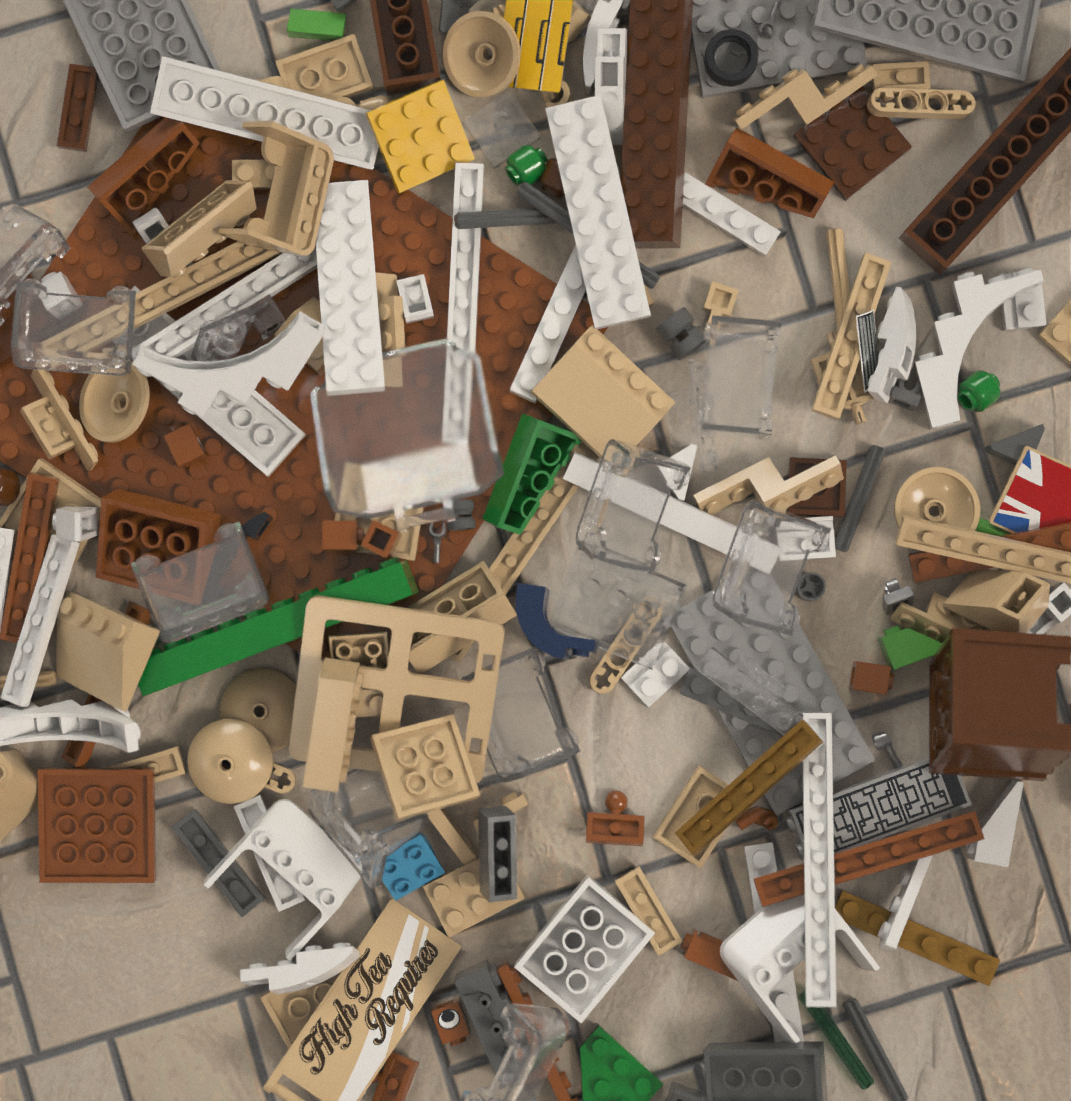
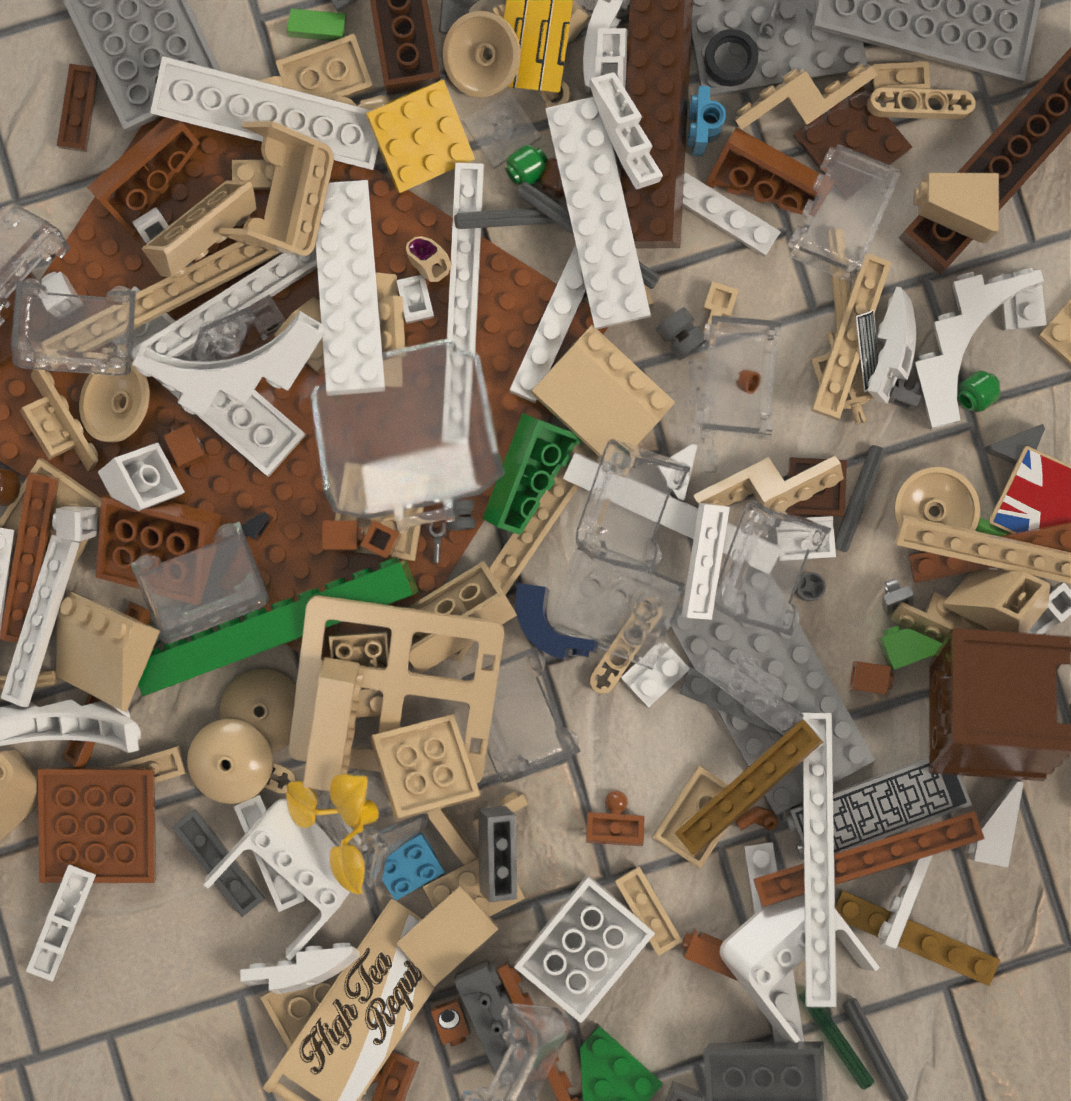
(60, 922): none -> white slope
(141, 478): none -> white slope
(348, 796): none -> yellow plant
(428, 258): none -> tan rock
(447, 935): none -> tan tile
(623, 128): none -> white slope
(700, 111): none -> dark azure plate
(705, 561): none -> white plate
(748, 381): none -> dark orange hinge
(844, 212): none -> clear windscreen
(882, 740): flat silver hand -> none
(961, 202): none -> tan slope

